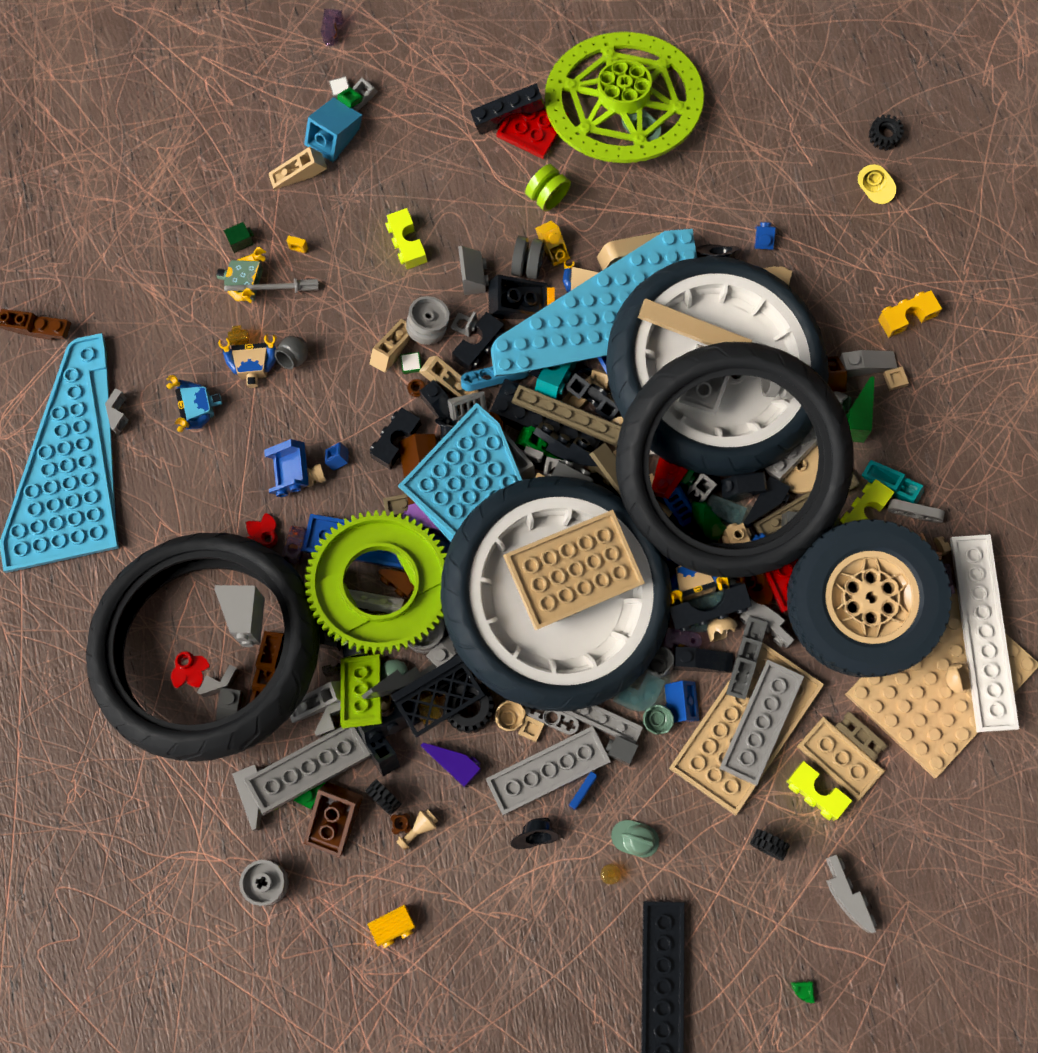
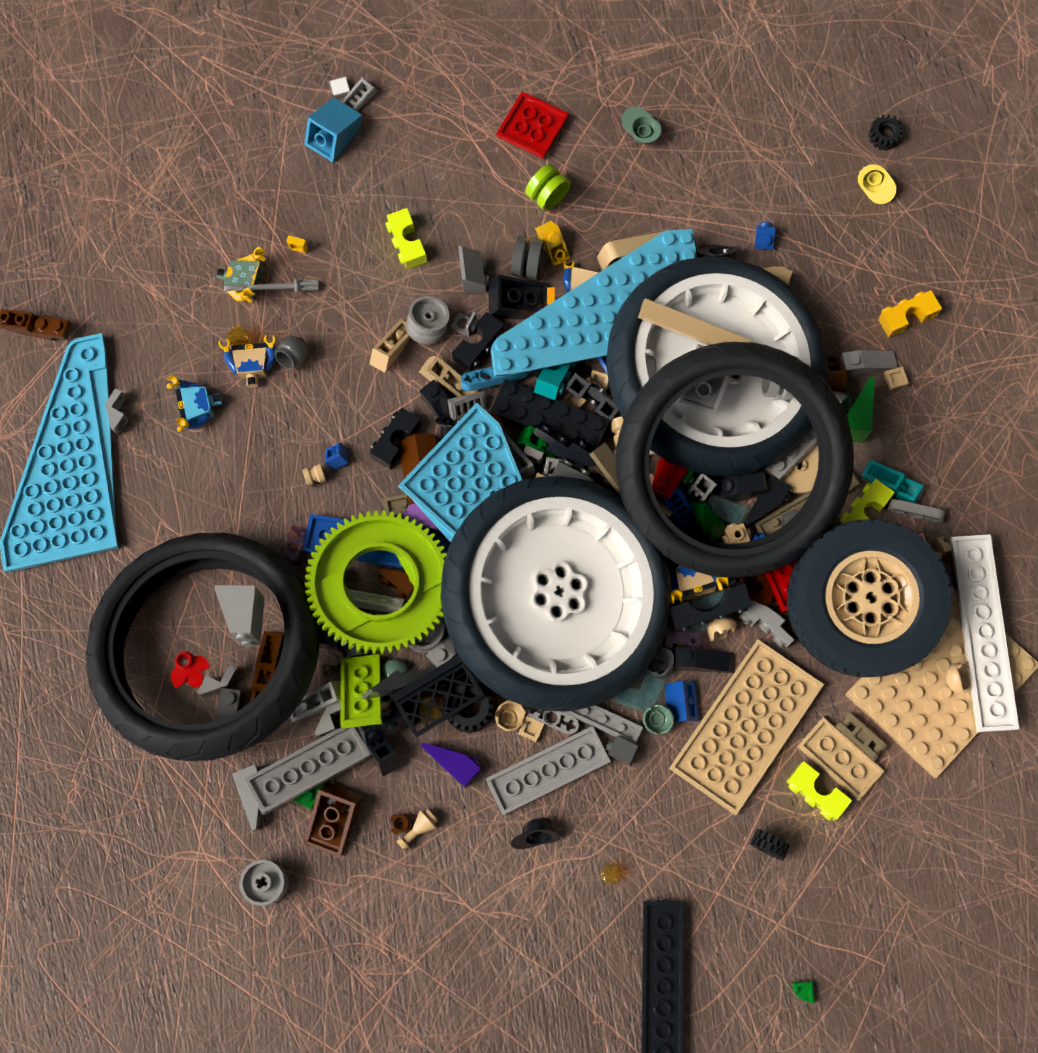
(239, 237): dark green brick -> none
(261, 530): red plate -> none
(289, 467): blue panel -> none
(299, 168): tan slope -> none
(330, 22): clear purple leg -> none
(349, 97): green tile -> none
(383, 797): black tyre -> none
(391, 926): yellow brick -> none
(410, 362): white tile -> none
(414, 383): reddish brown plate -> none
(522, 101): black arch -> none
(567, 414): dark tan tile -> none
(573, 569): tan plate -> none
(583, 791): blue tile -> none
(624, 90): lime piece -> none
(635, 838): sand green piece -> none
(747, 657): dark grey slope -> none
(761, 722): light grey plate -> none
(852, 904): light grey slope -> none

